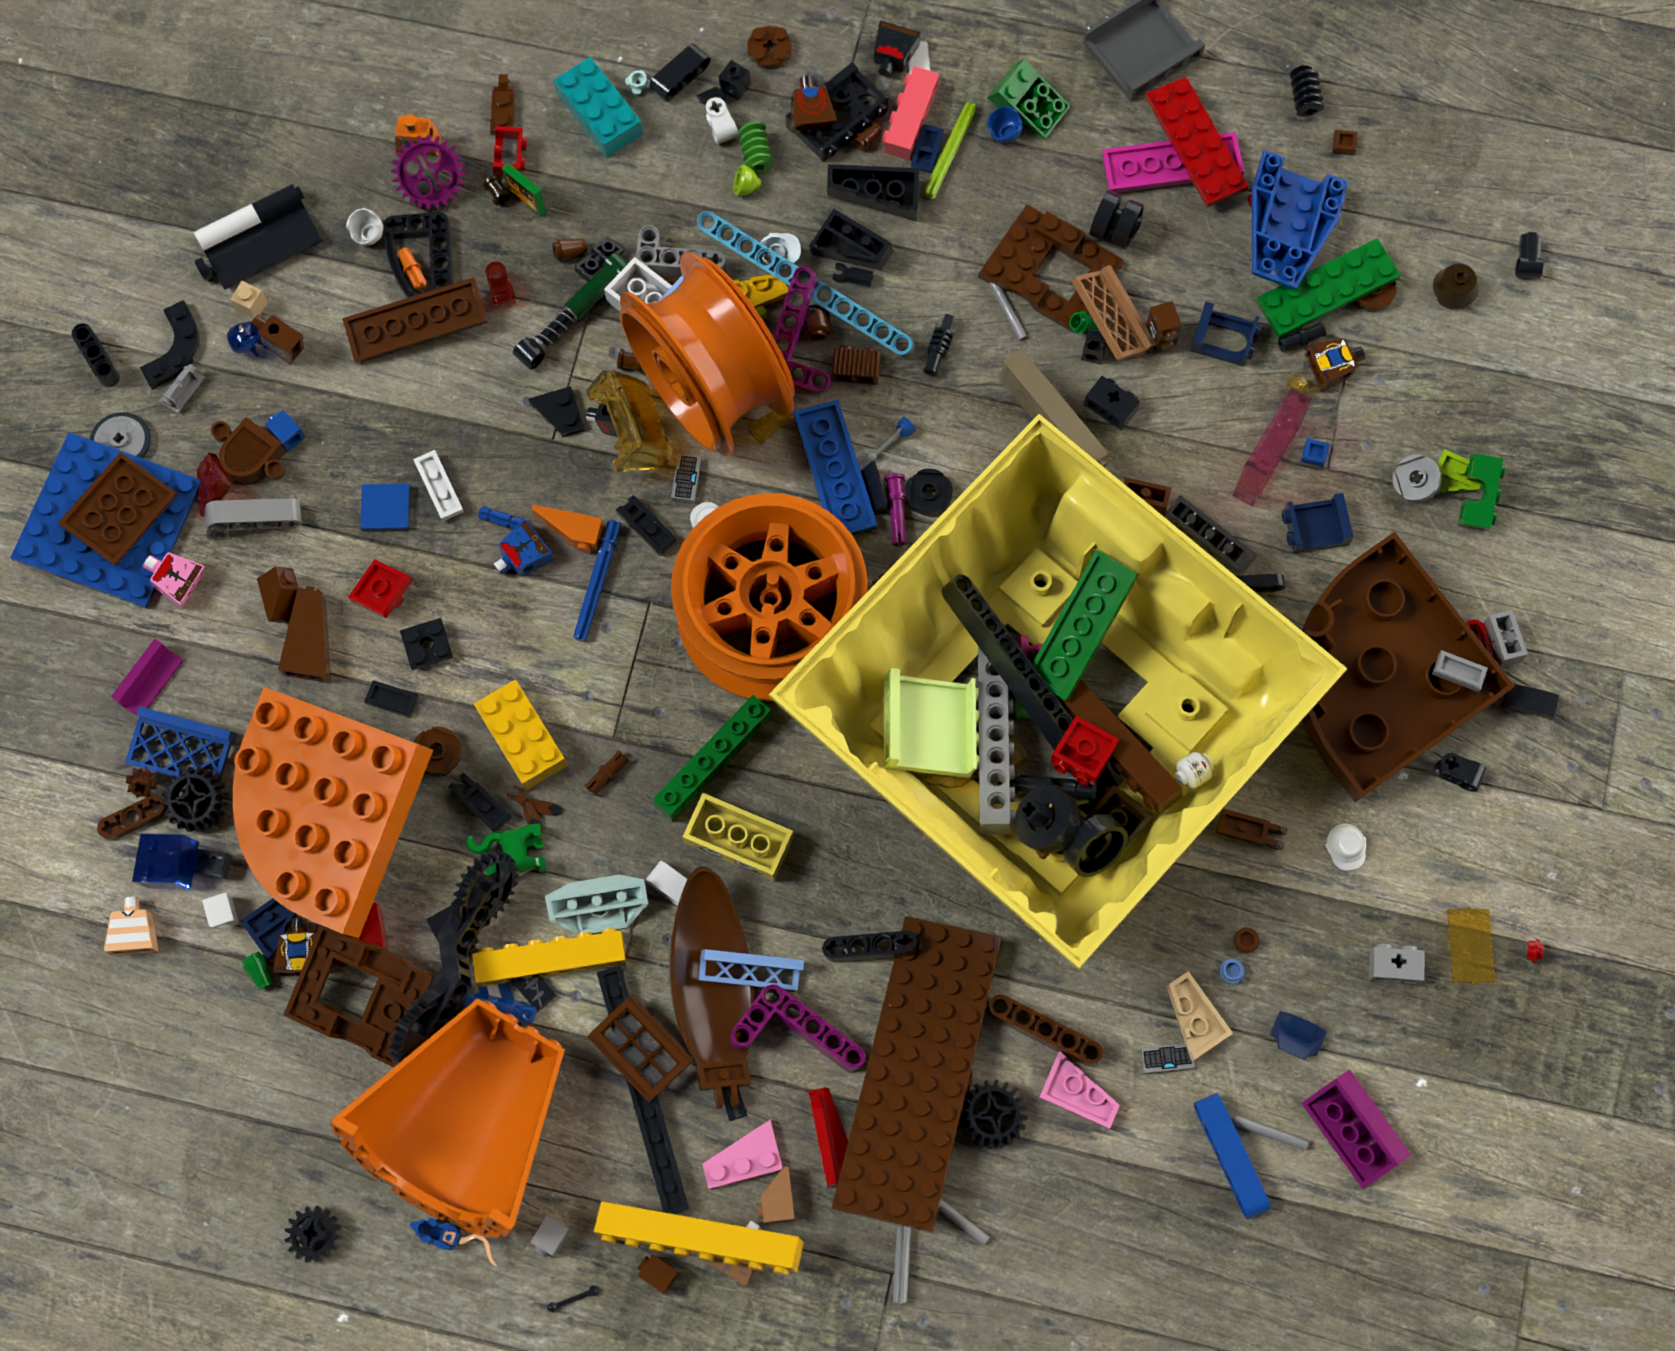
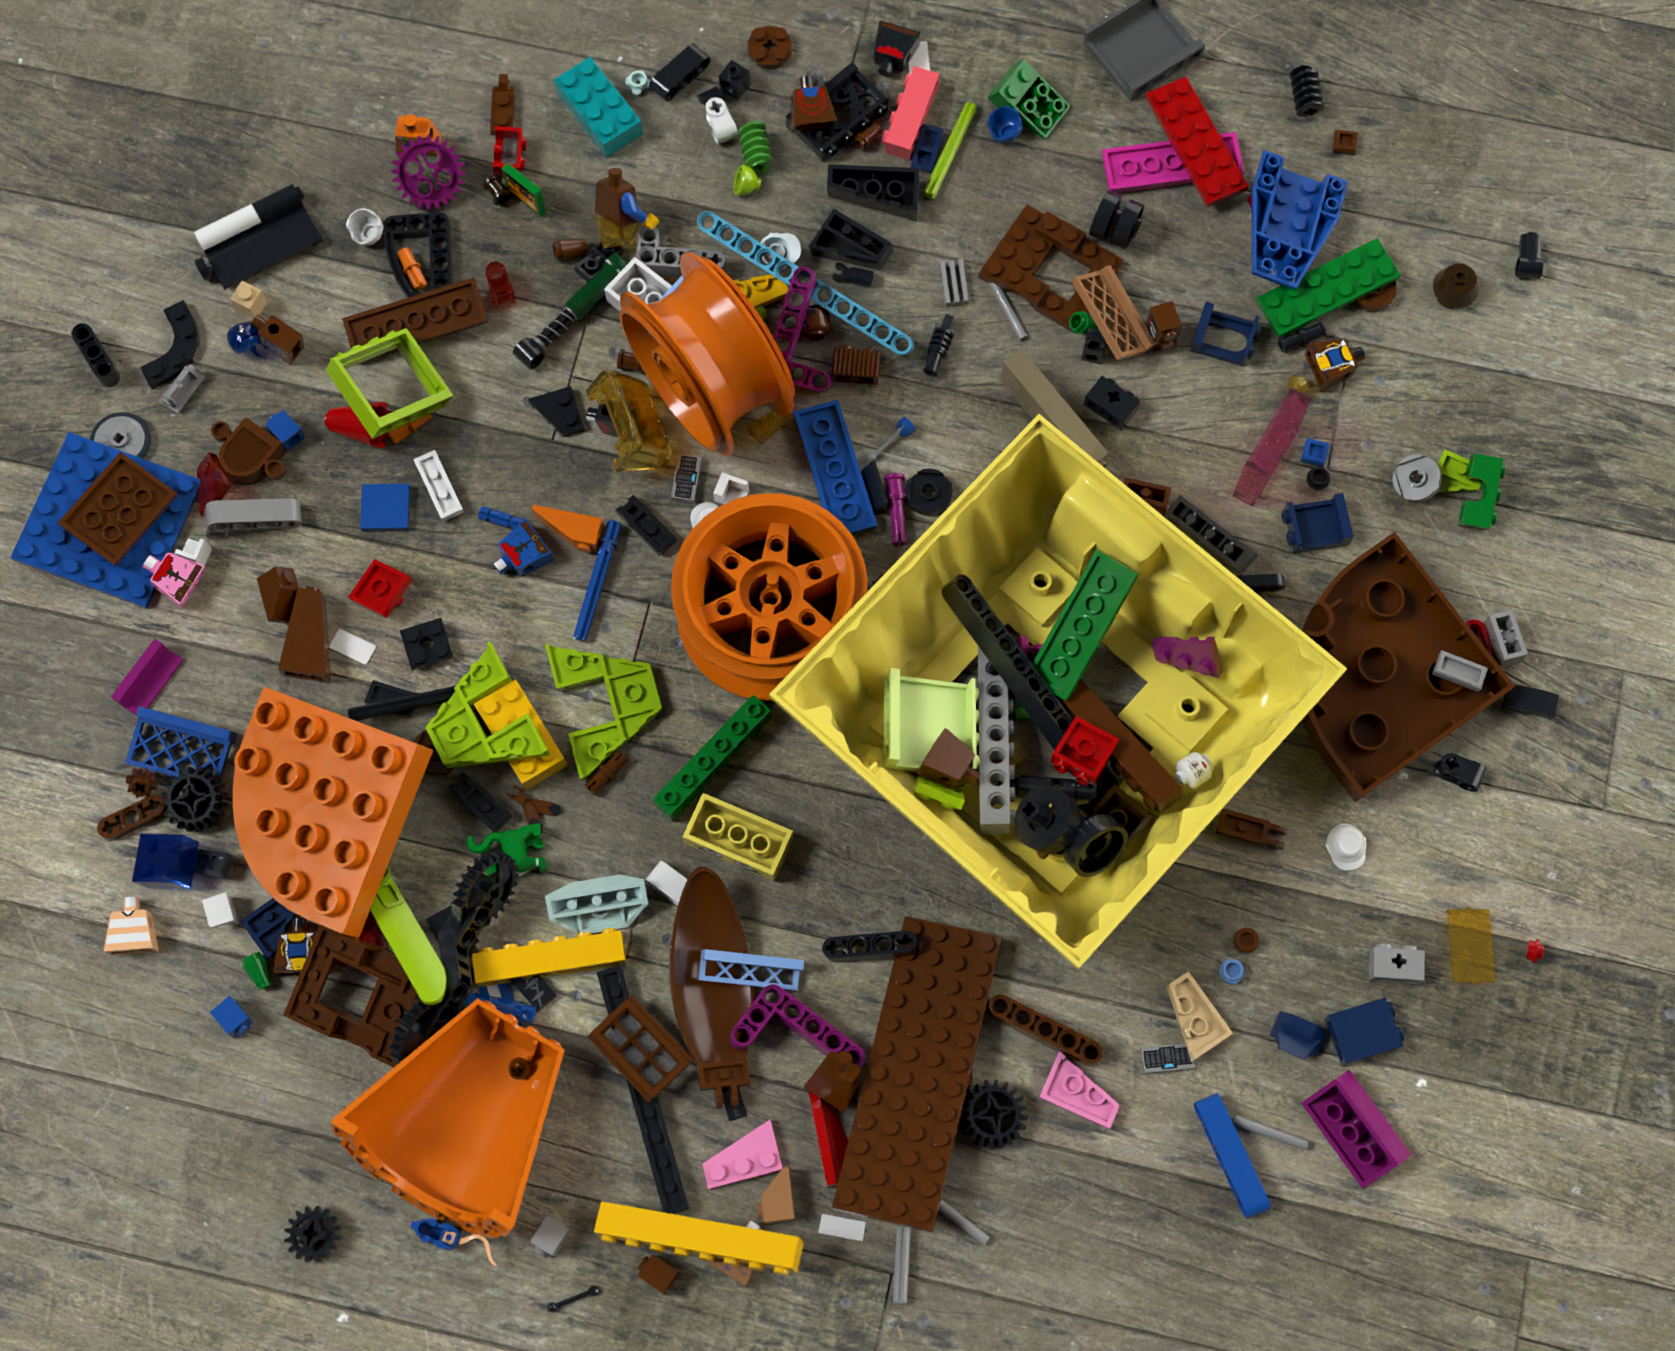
(195, 551): none -> white panel
(232, 1017): none -> blue brick
(346, 423): none -> red cone
(352, 646): none -> white sticker
(400, 433): none -> orange axle
(401, 704): none -> black axle
(408, 942): none -> lime piece
(419, 363): none -> lime window
(458, 732): none -> lime wing
(515, 1072): none -> reddish brown hinge
(613, 235): none -> clear yellow slope
(618, 202): none -> reddish brown torso
(630, 693): none -> lime wing
(730, 488): none -> white panel
(836, 1080): none -> reddish brown torso
(842, 1227): none -> white sticker
(930, 789): none -> lime wing
(949, 762): none -> reddish brown torso
(952, 265): none -> light grey tile
(1189, 654): none -> magenta wing
(1318, 478): none -> black plate
(1364, 1031): none -> dark blue panel

